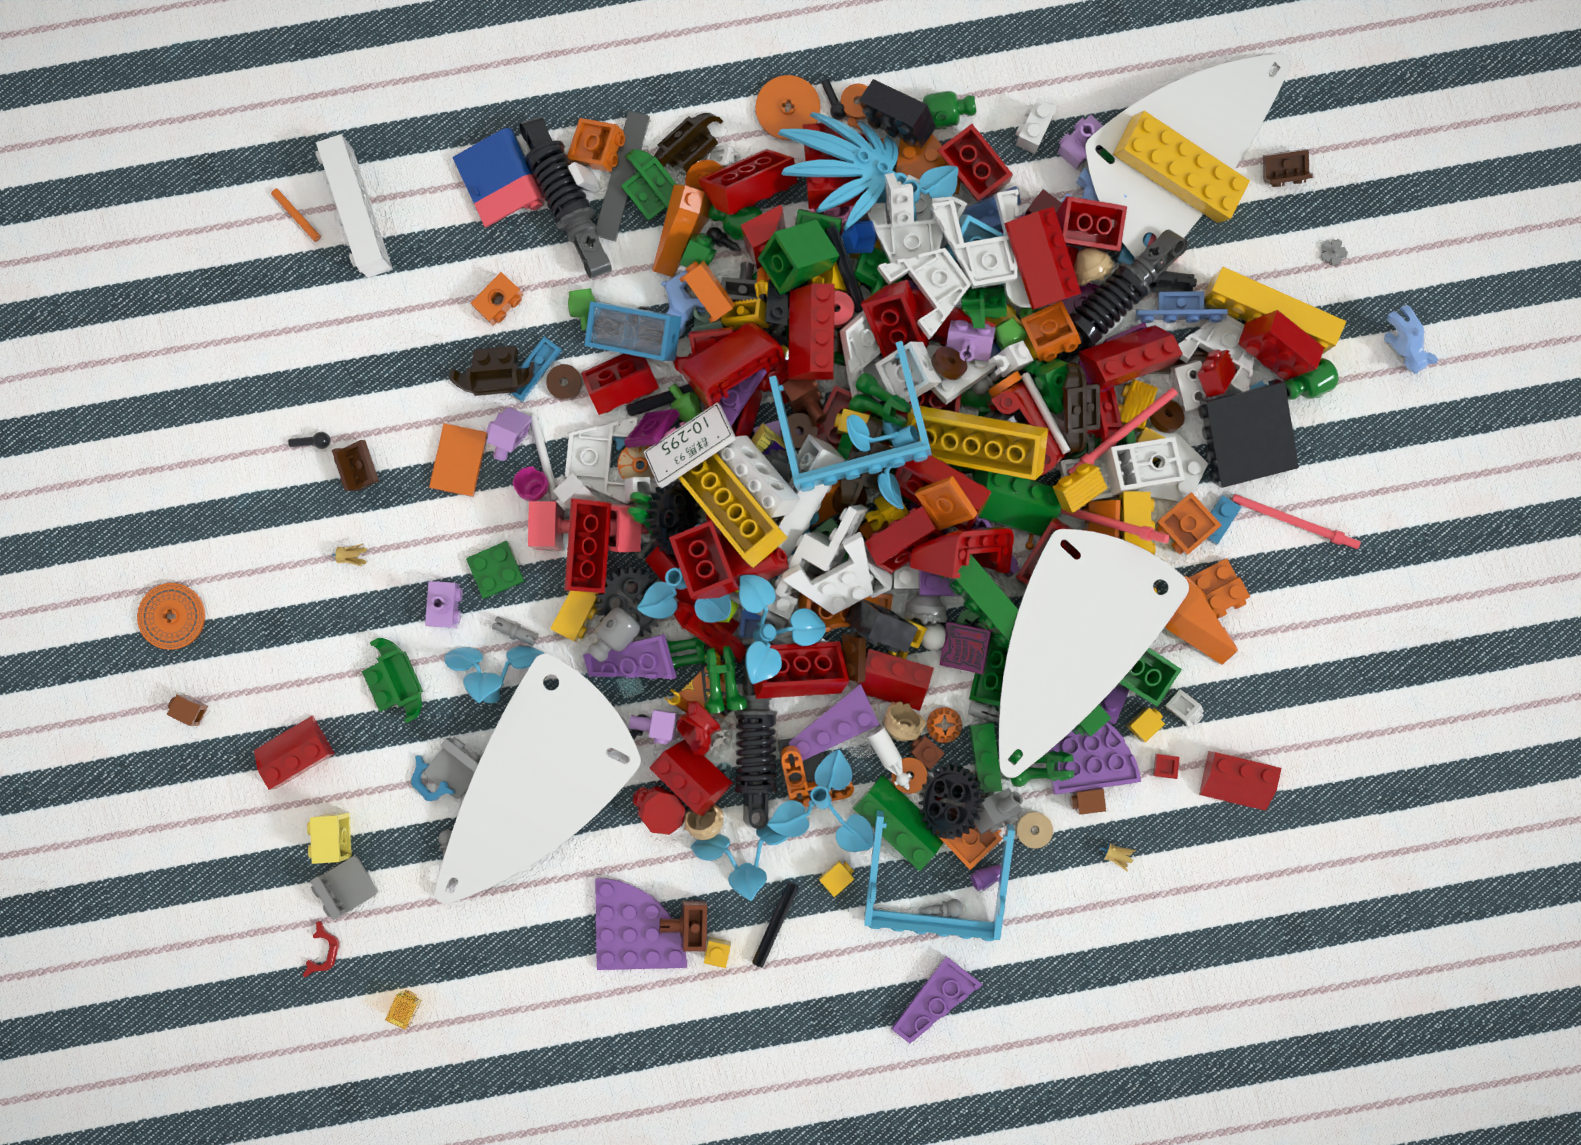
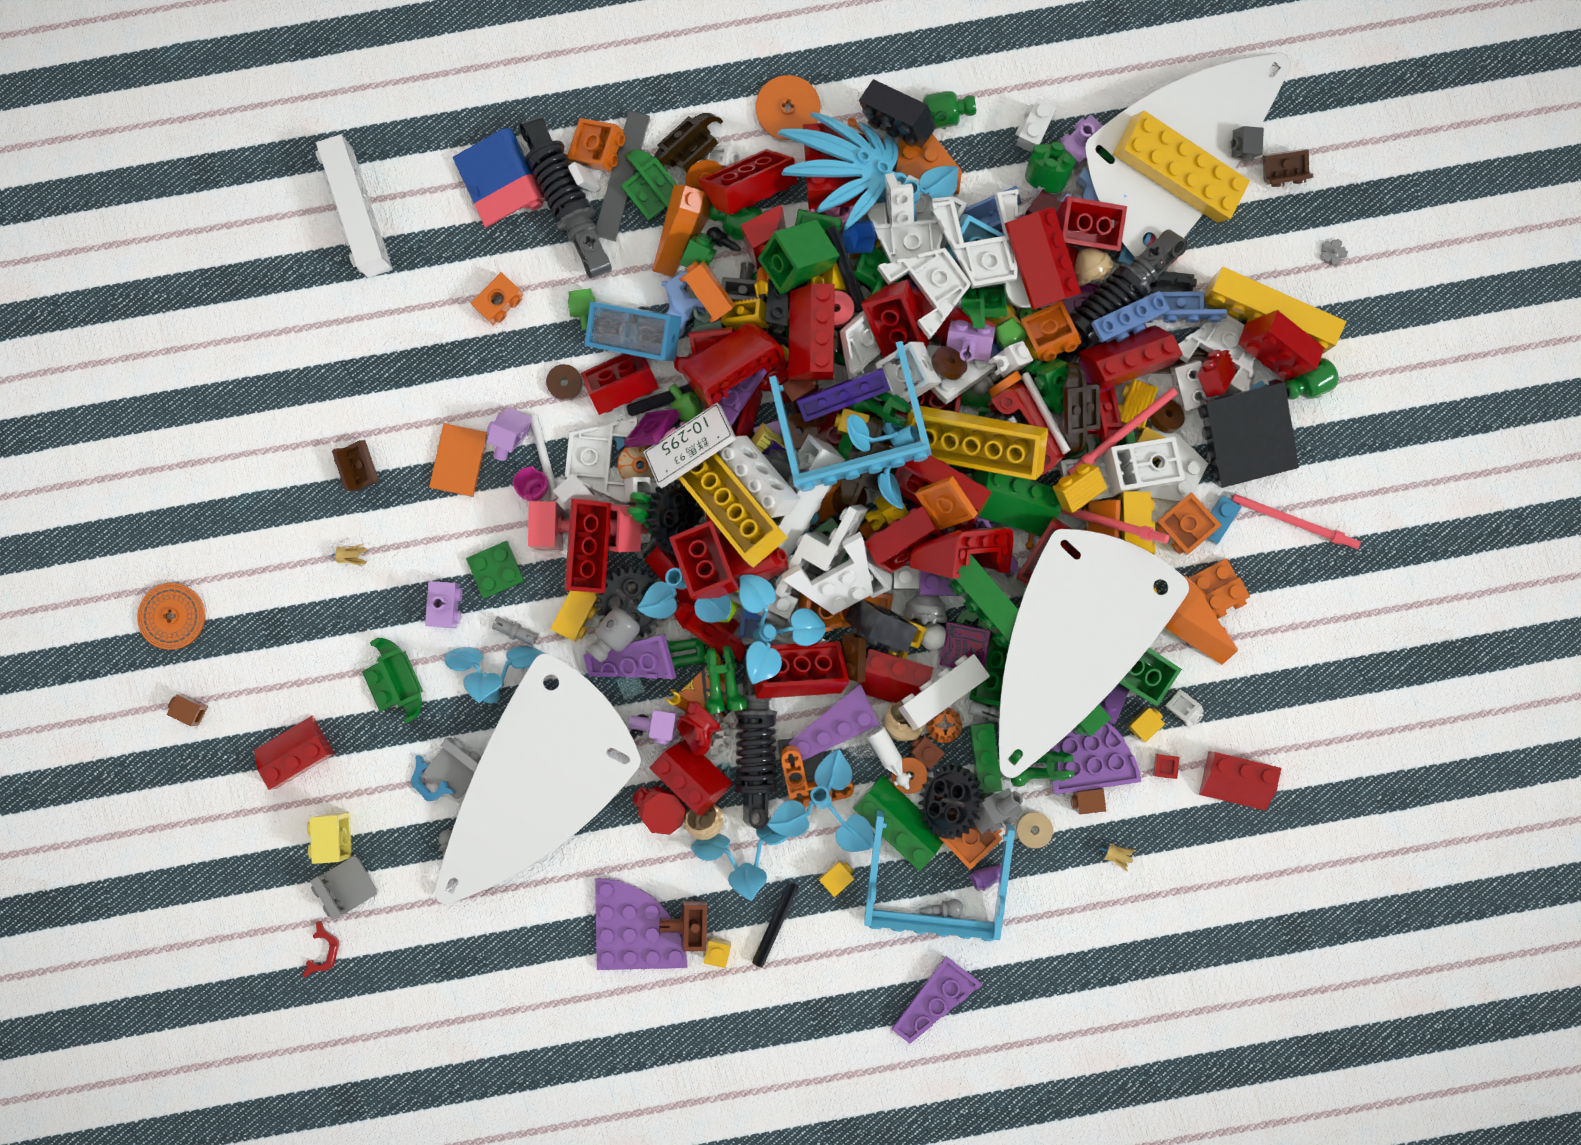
(295, 214): orange bar -> none
(320, 440): black bar -> none
(403, 1009): clear yellow brick -> none
(493, 372): dark brown plate -> none
(543, 357): dark azure tile -> none
(837, 109): black bar -> none
(843, 394): none -> dark purple plate
(848, 97): orange piece -> none
(943, 692): none -> white brick
(977, 163): red slope -> none
(1049, 167): none -> green brick
(1130, 318): none -> medium blue bracket
(1247, 142): none -> dark grey brick
(1410, 340): light blue animal -> none

